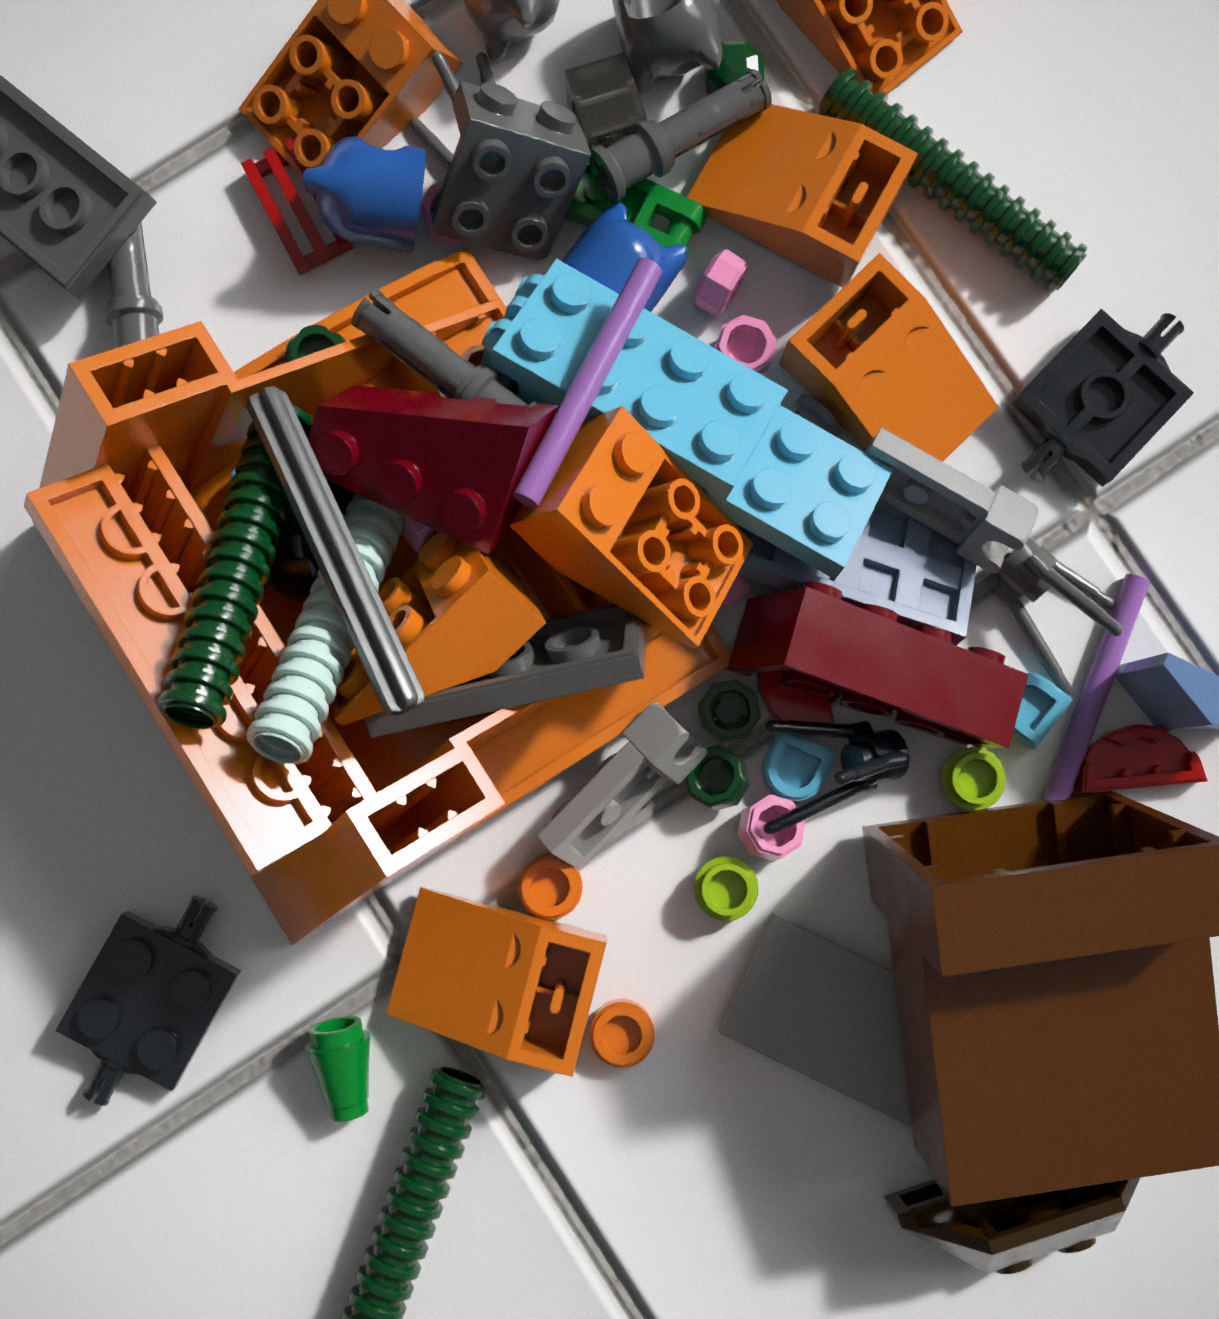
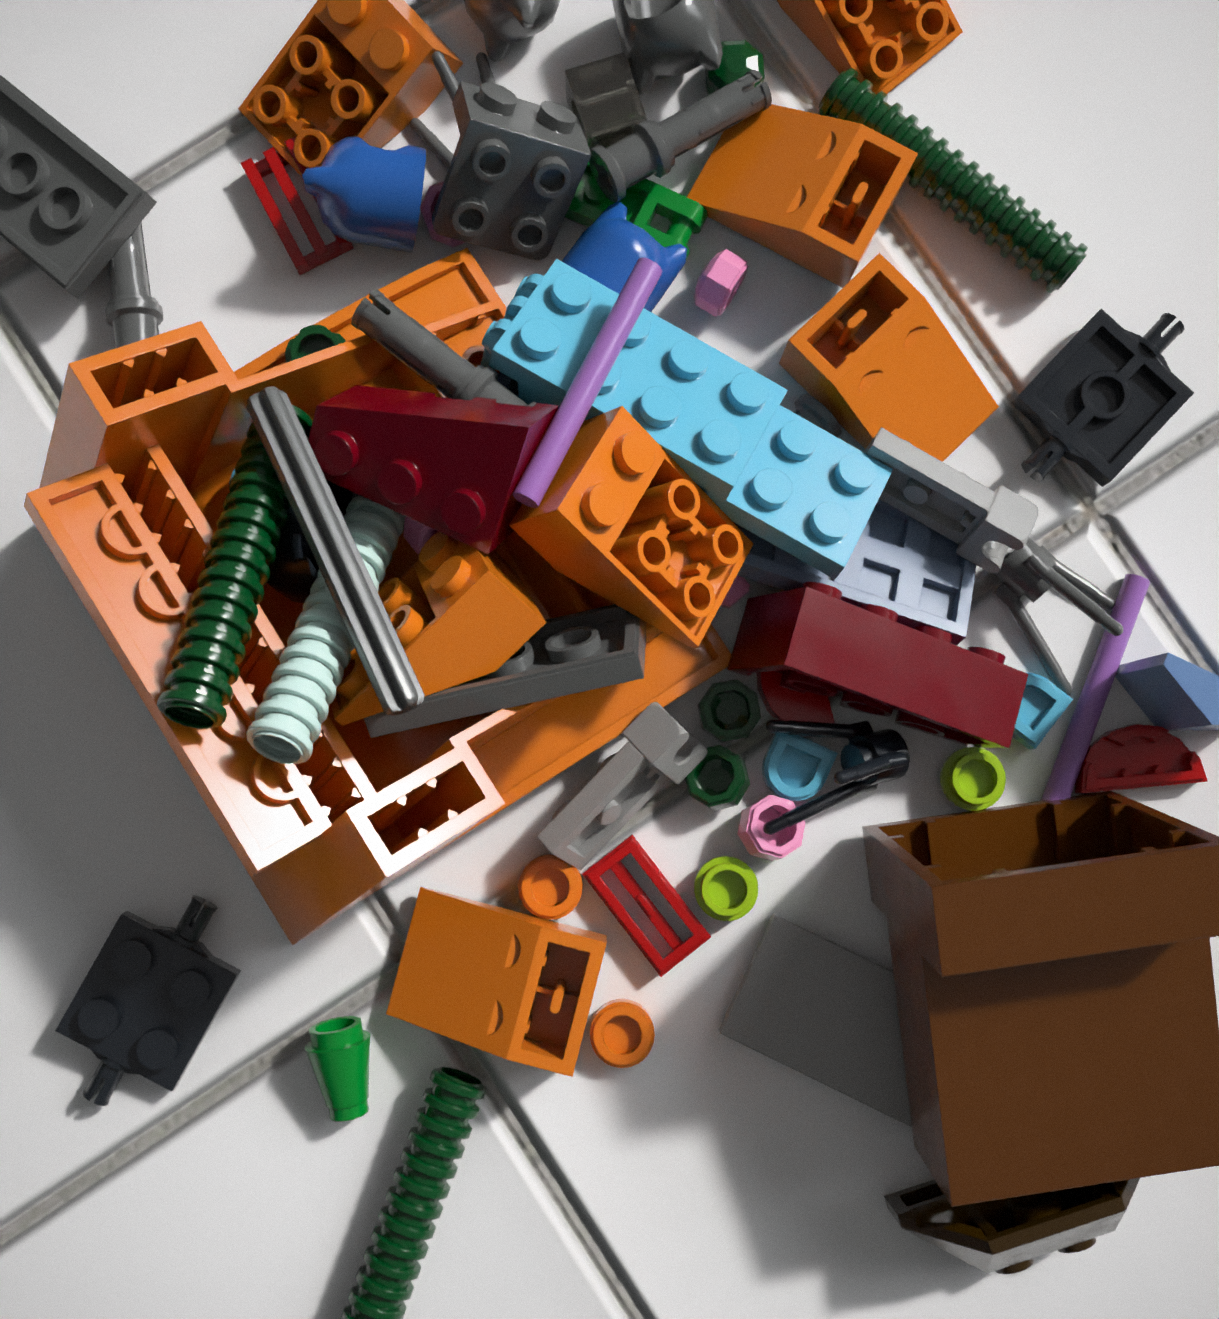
(680, 948): none -> red tile
(748, 342): bright pink tile -> none

